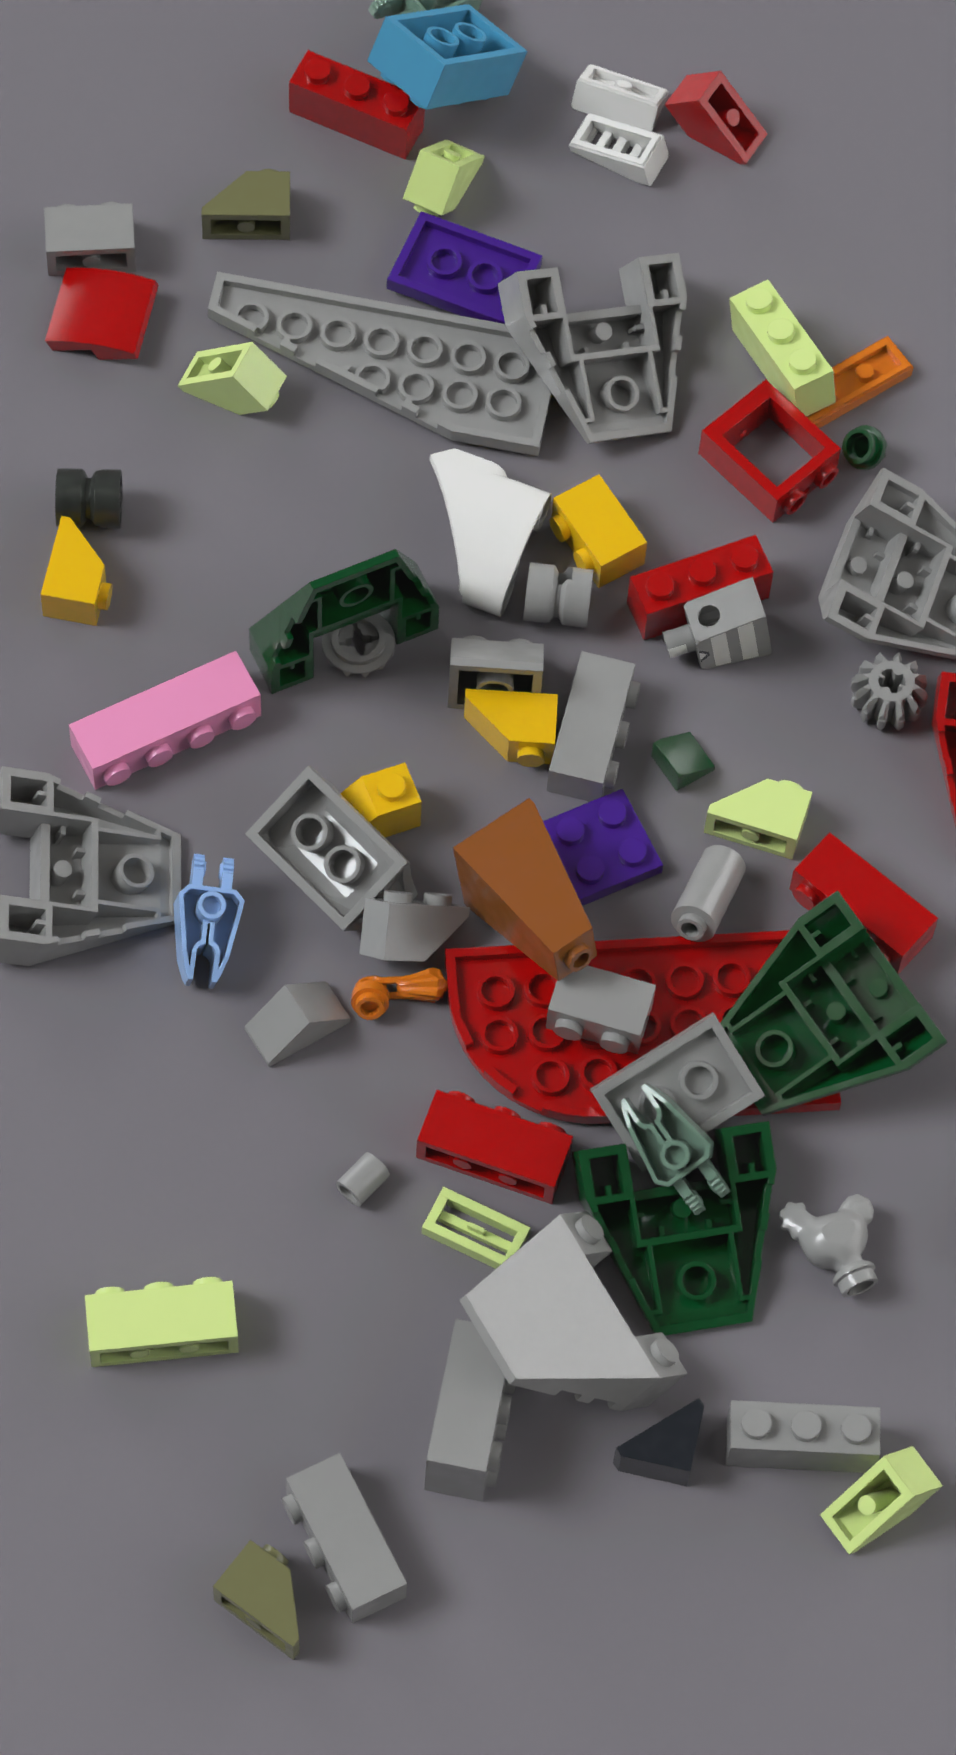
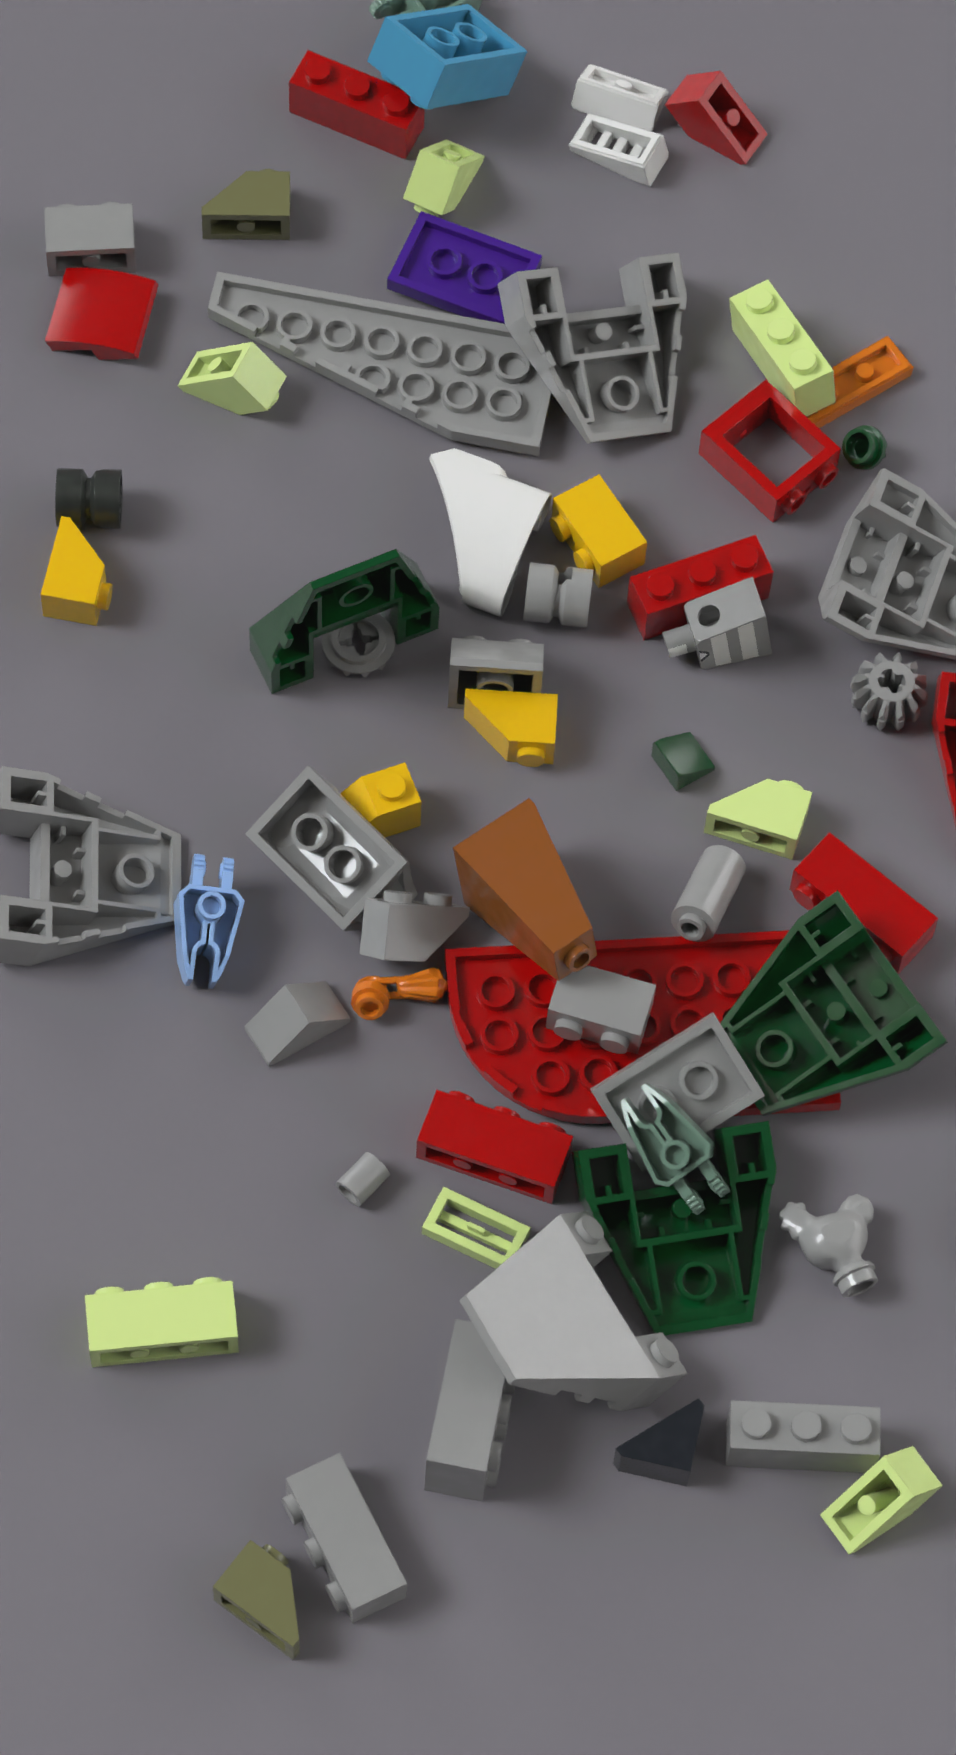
(165, 720): bright pink brick -> none
(593, 727): light grey brick -> none
(603, 846): dark purple plate -> none

